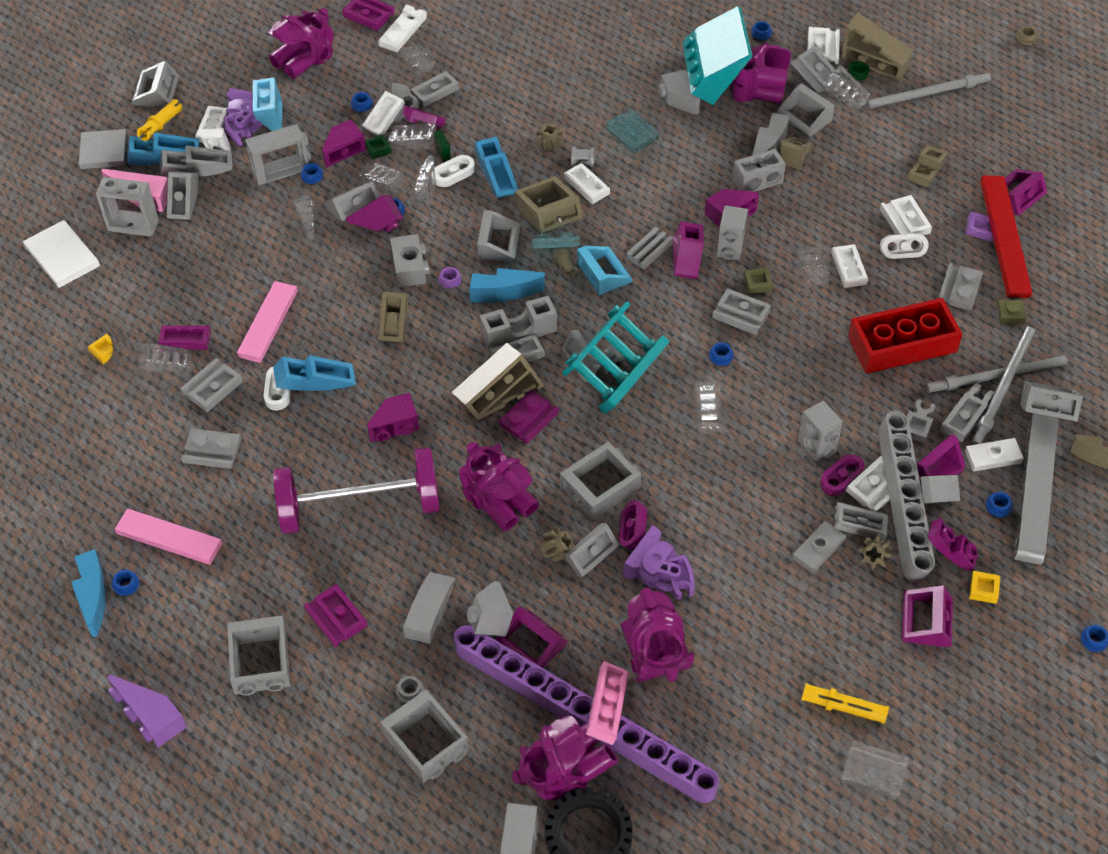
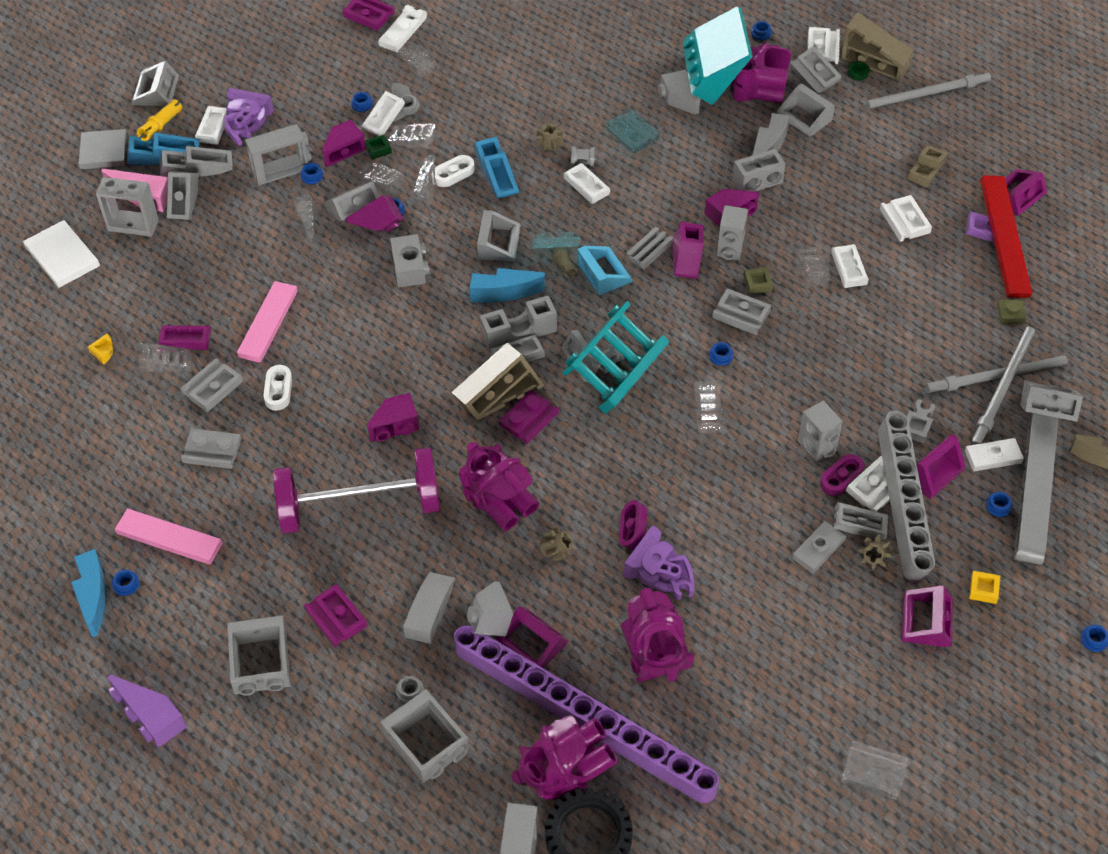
(215, 139): white plate -> none
(267, 103): medium azure tile -> none
(305, 40): magenta helmet -> none
(313, 374): dark azure slope -> none
(393, 316): dark tan slope -> none
(413, 115): magenta plate -> none
(435, 89): light grey plate -> none
(442, 146): dark green tile -> none
(452, 274): medium lavender plate -> none
(544, 218): dark tan window -> none
(583, 497): light grey window -> none
(591, 550): light grey plate -> none
(607, 703): bright pink tile -> none
(794, 151): dark tan slope -> none
(835, 88): clear slope -> none
(878, 712): yellow pin -> none
(903, 246): white plate -> none
(904, 335): red brick -> none
(940, 488): light grey tile -> none
(954, 548): magenta slope -> none
(961, 286): light grey plate -> none
(966, 413): light grey hinge -> none
(1026, 35): dark tan plate -> none

